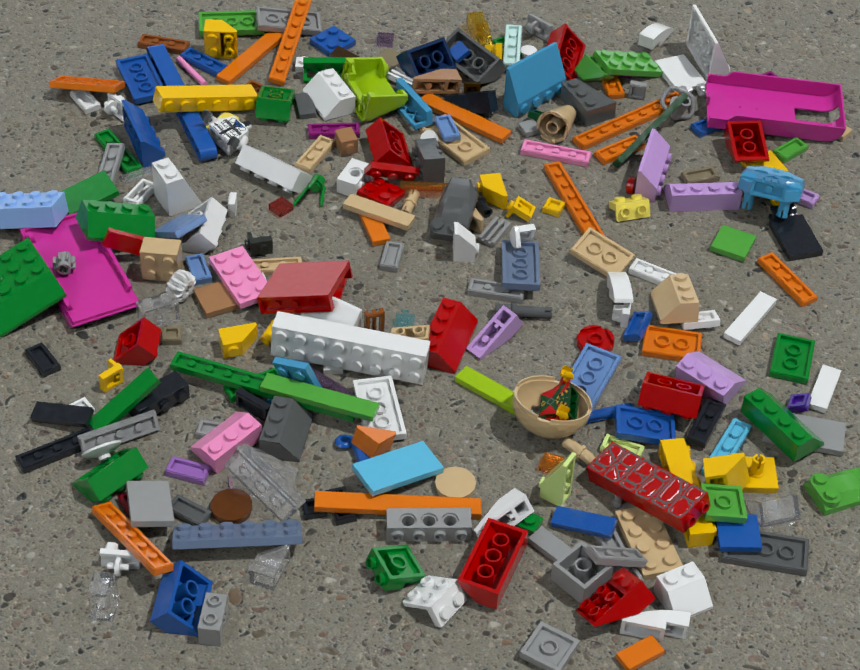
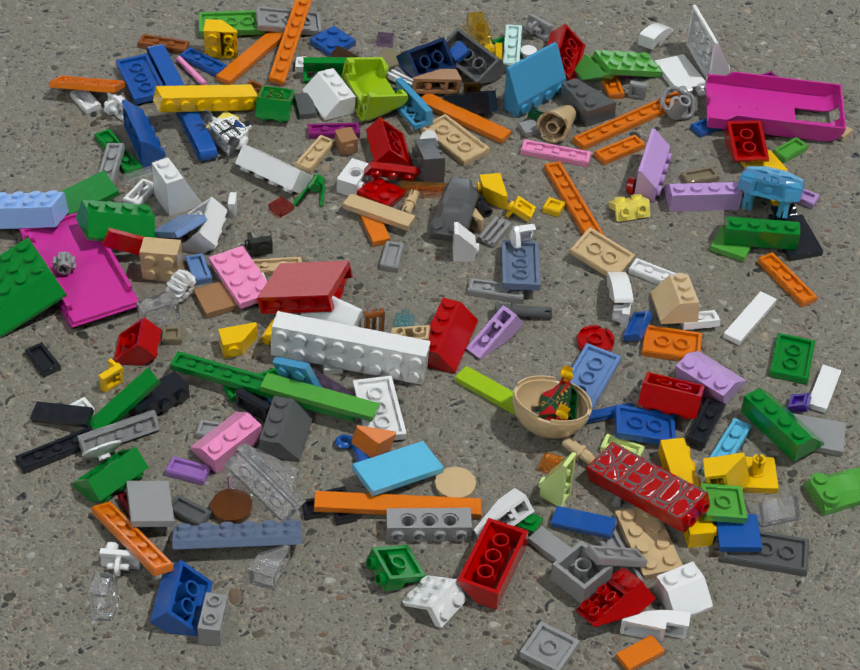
(447, 128): medium blue tile -> none
(670, 109): dark green tile -> none
(761, 233): none -> green slope

